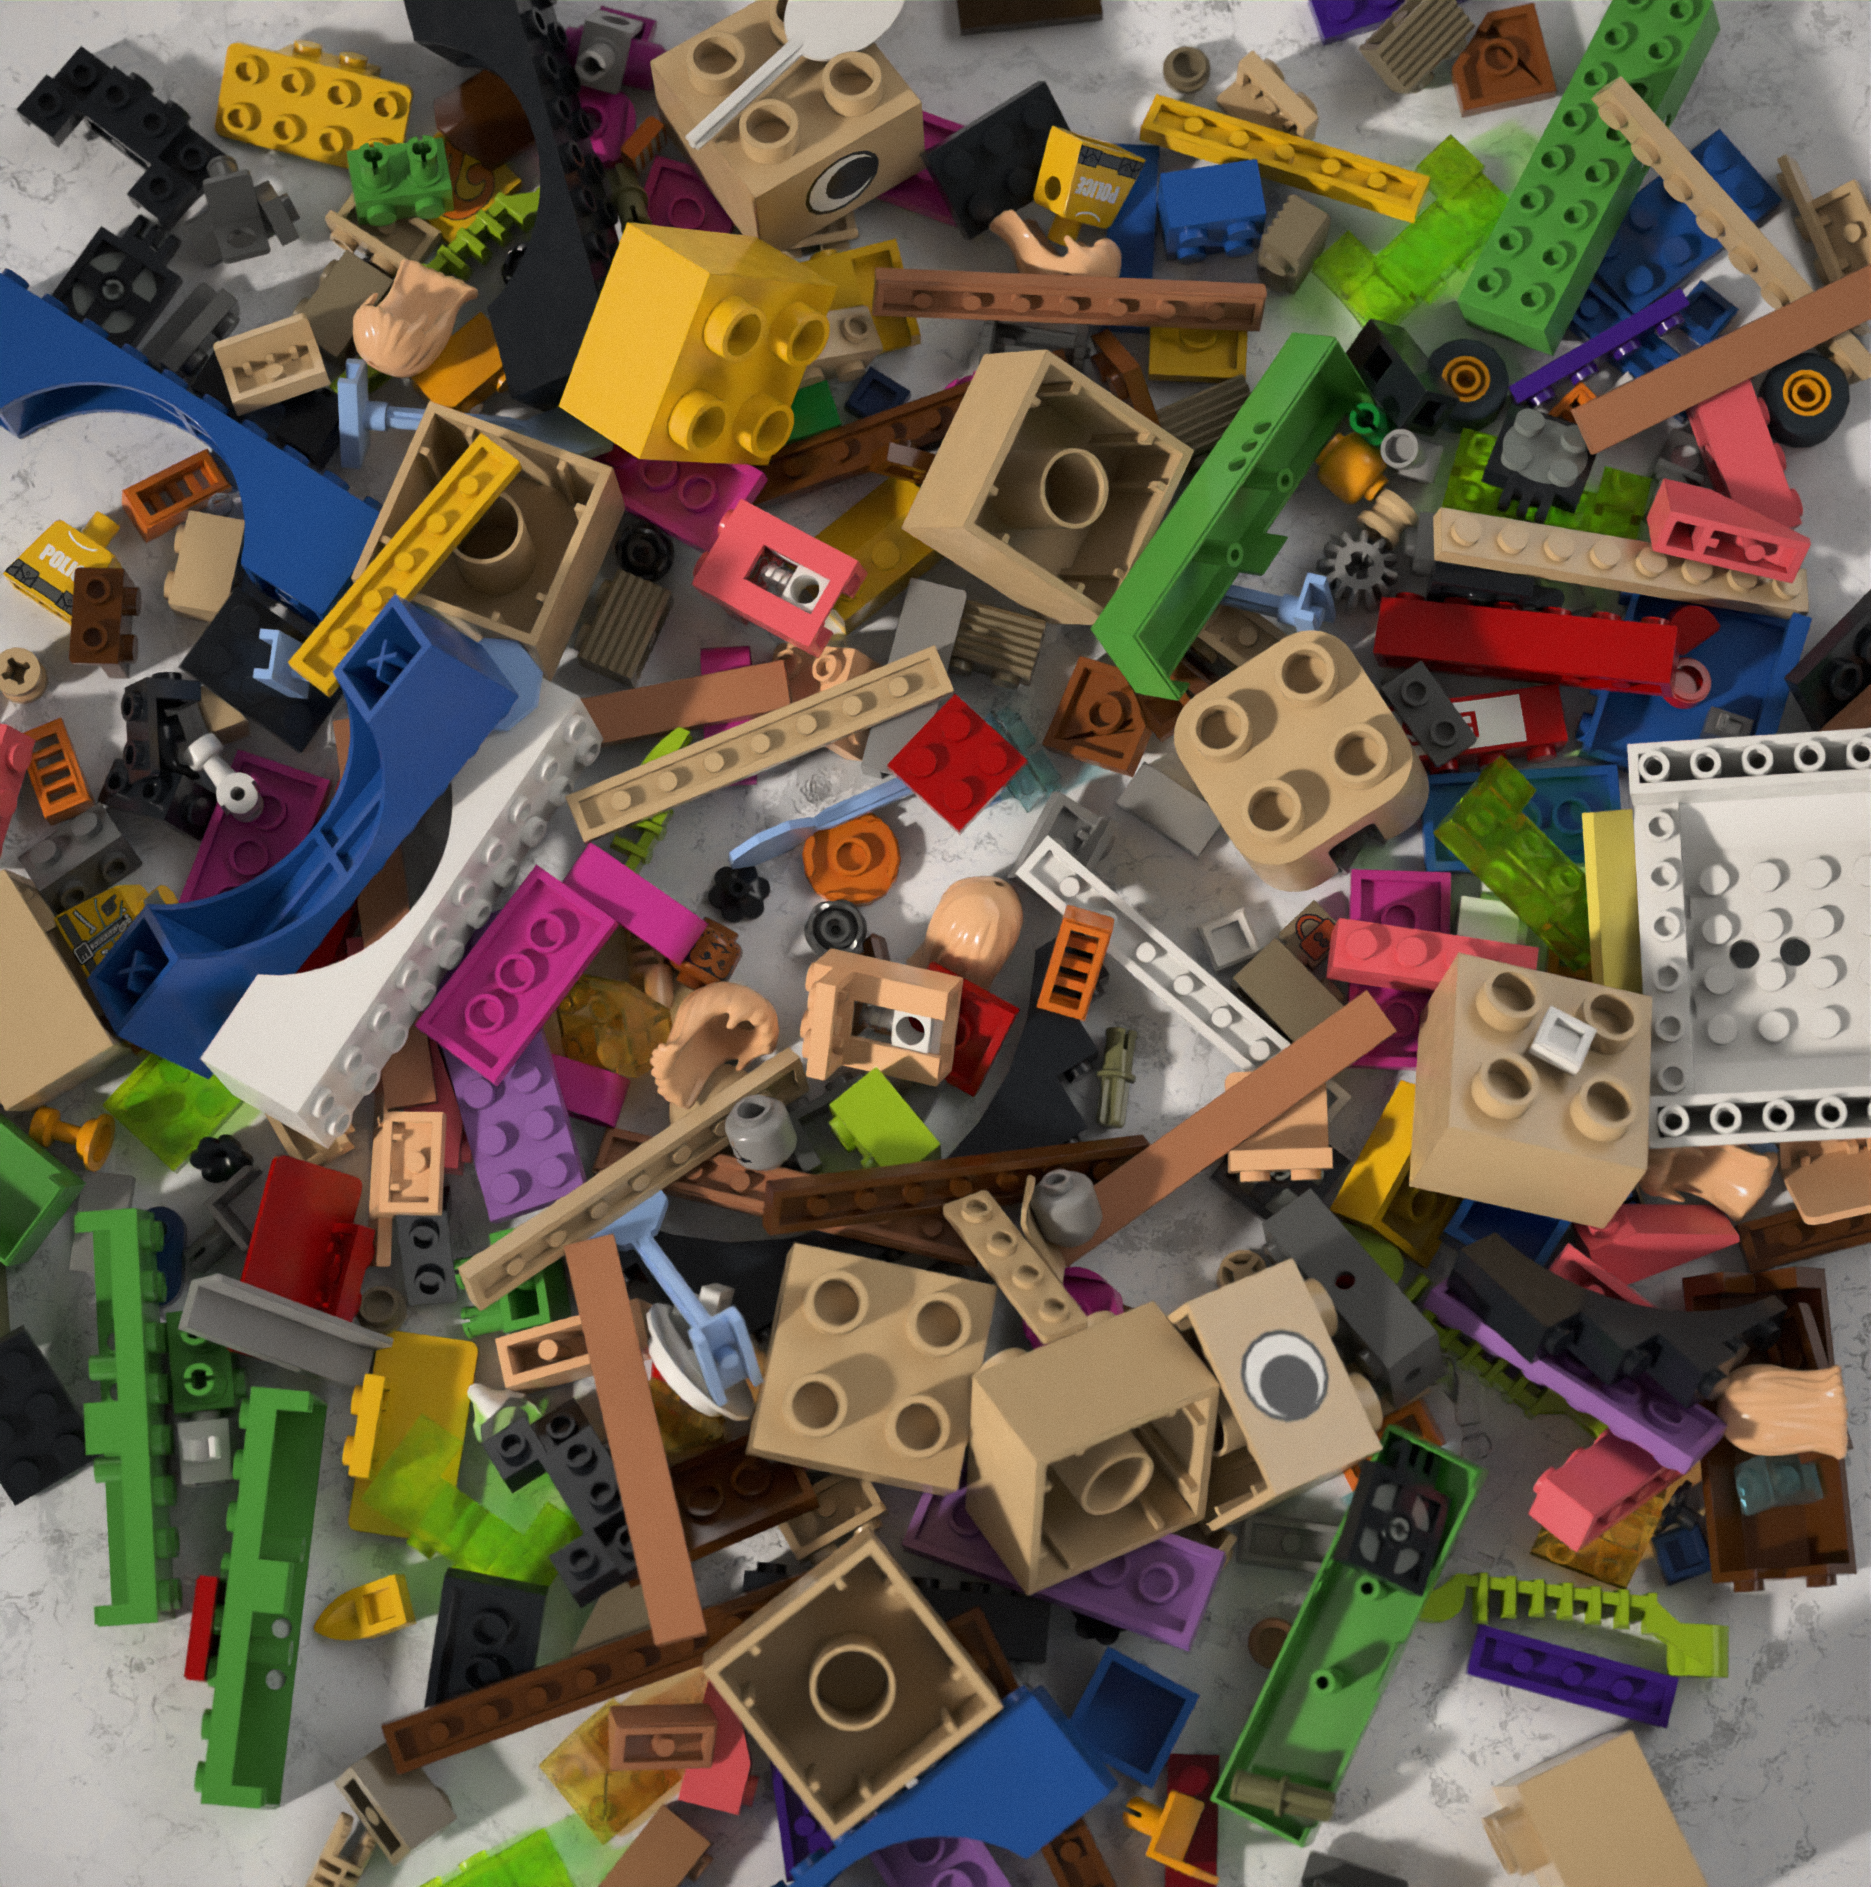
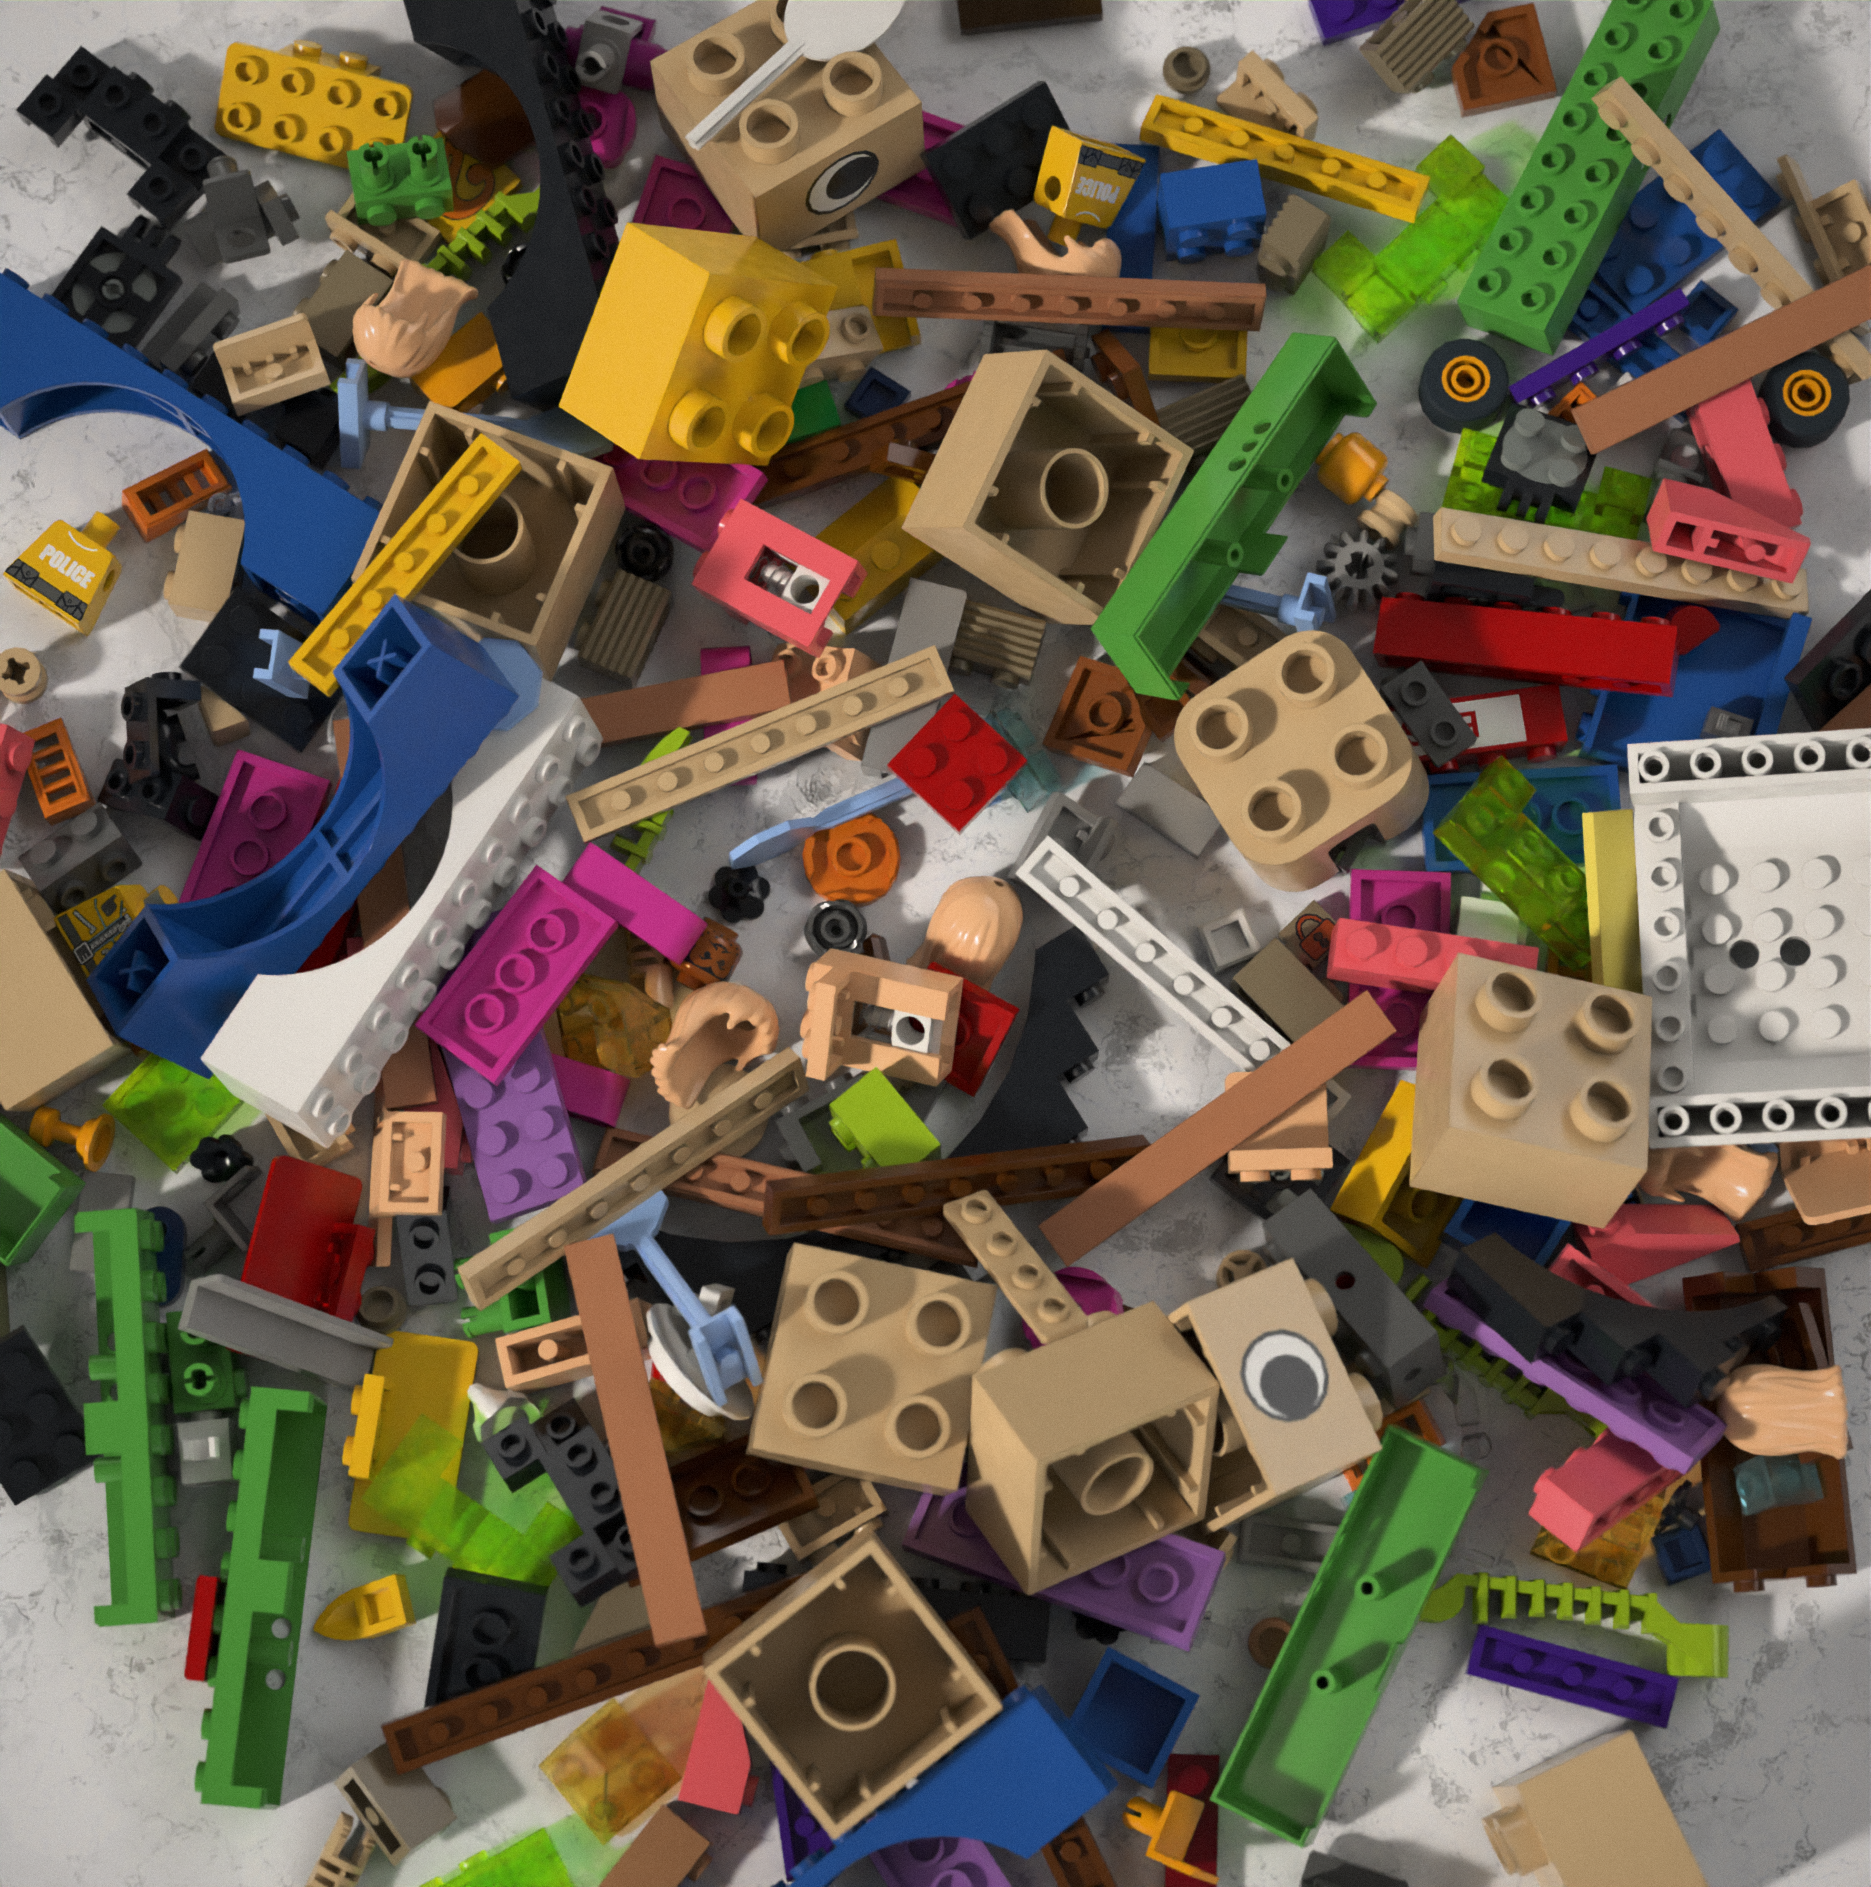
(103, 620): reddish brown bracket -> none
(235, 791): white leg -> none
(628, 196): olive axle -> none
(644, 144): orange tile -> none
(661, 1736): nougat slope -> none
(760, 1132): light grey head -> none
(1046, 1250): tan piece -> none
(1066, 1208): light grey head -> none
(1089, 924): orange slope -> none
(1115, 1077): olive axle -> none
(1283, 1796): olive axle -> none
(1372, 423): green pin -> none
(1396, 1518): black piece -> none
(1402, 377): black brick -> none
(1411, 457): light grey leg -> none
(1562, 1041): white tile -> none
(1691, 684): red tile -> none

